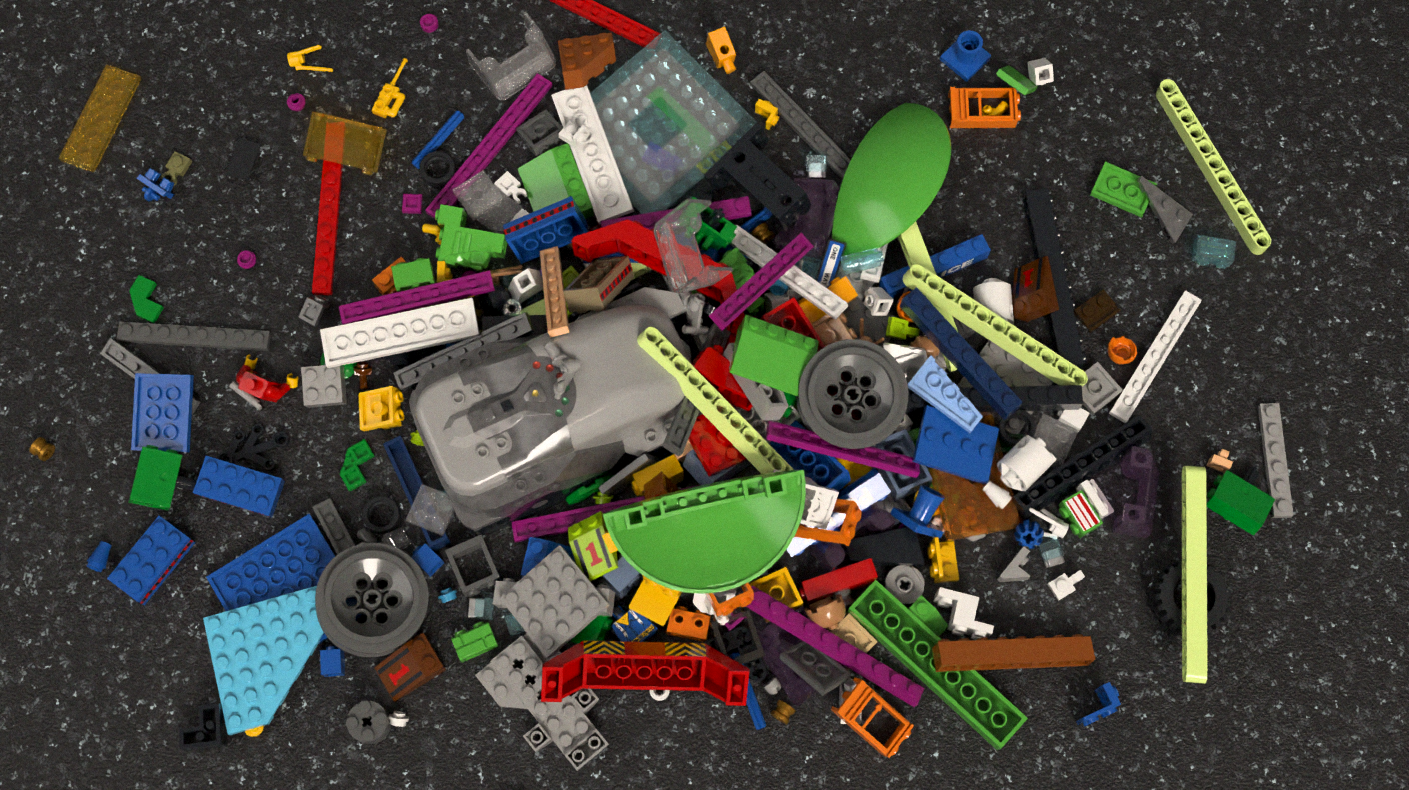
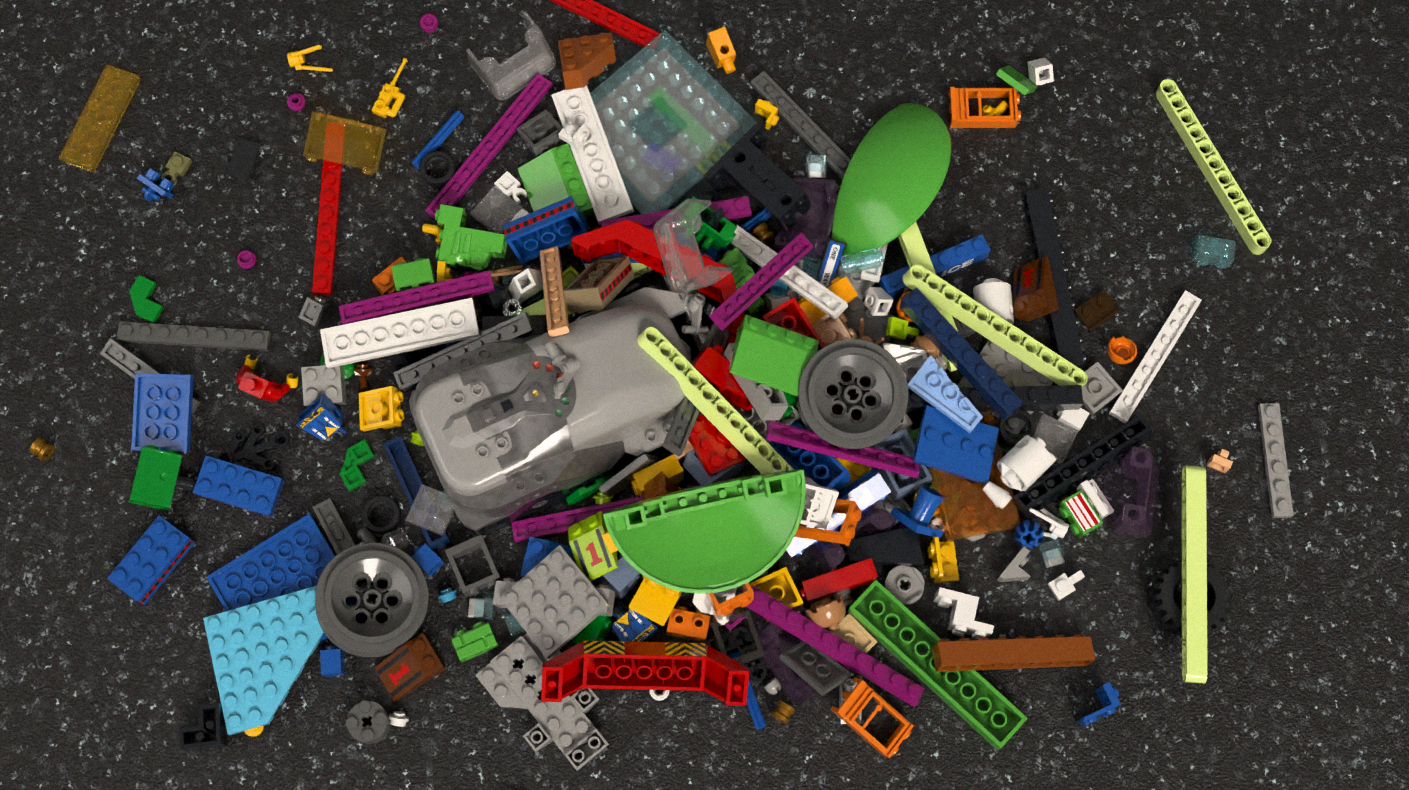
(99, 557): blue cone -> none
(250, 398): light grey wheel -> none
(322, 419): none -> blue torso
(412, 203): magenta tile -> none
(478, 195): clear plate -> none
(929, 615): bright green slope -> none
(966, 55): blue plant -> none
(1120, 189): bright green plate -> none
(1168, 211): flat silver wing -> none
(1240, 500): green piece -> none

